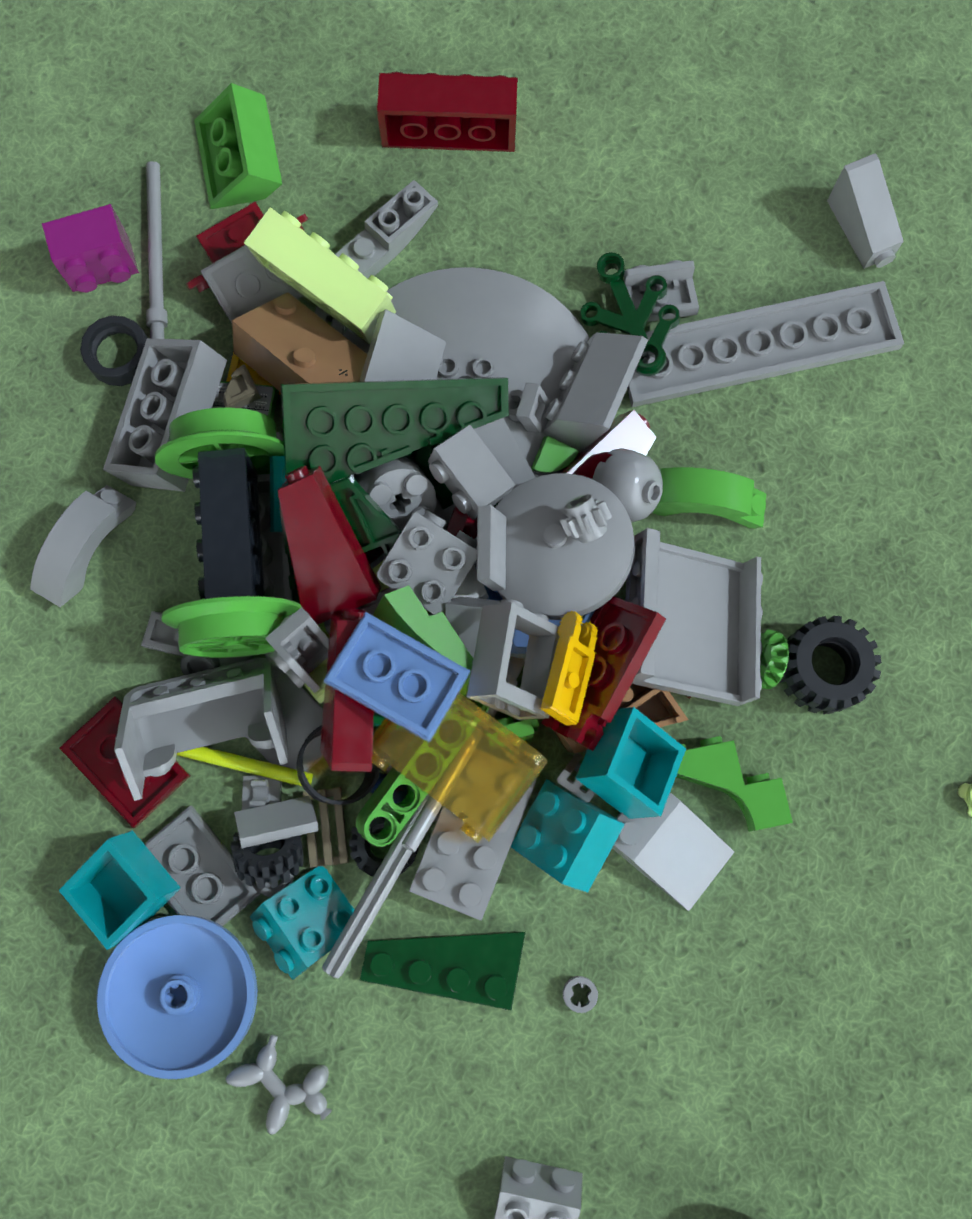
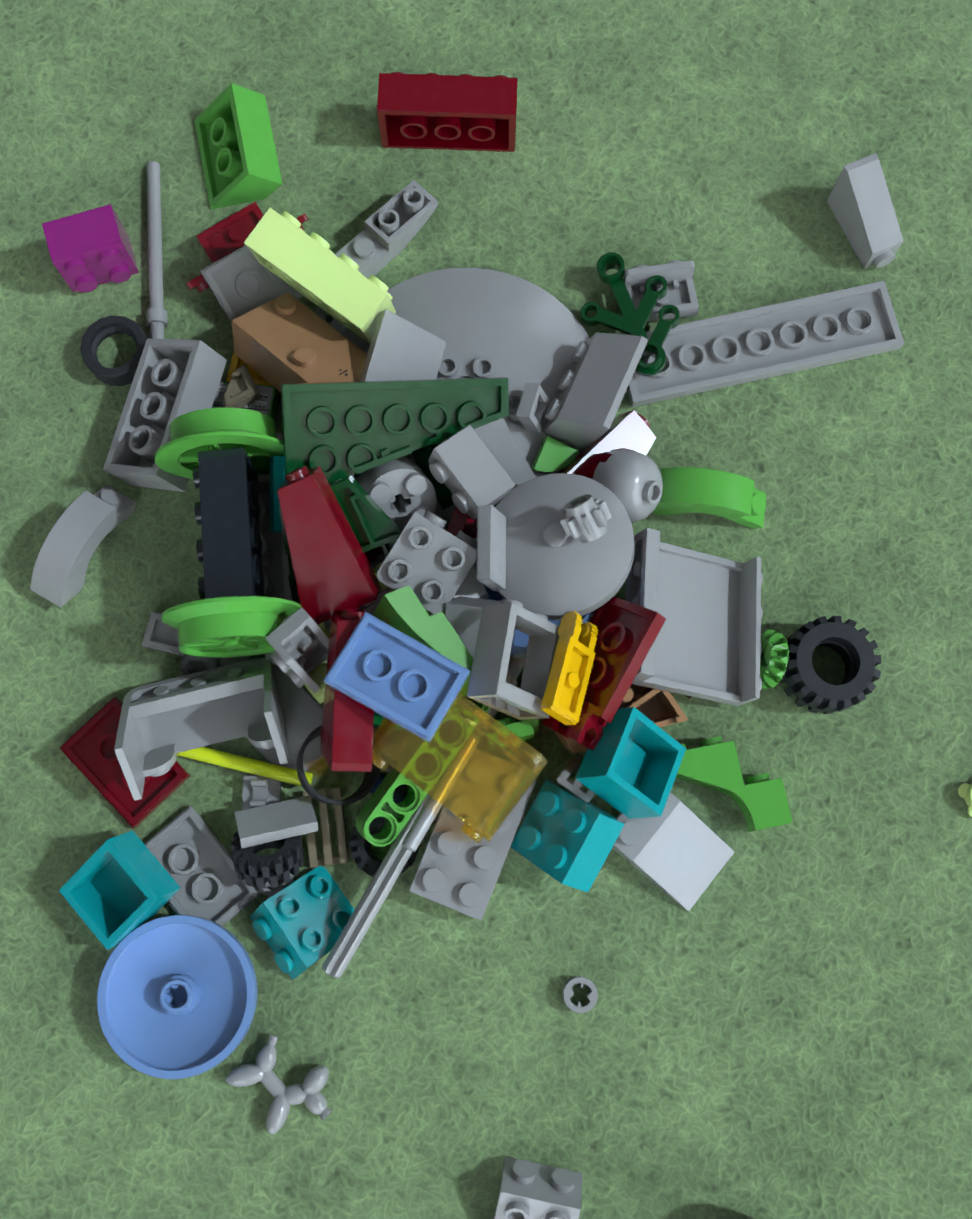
(460, 968): dark green wing -> none

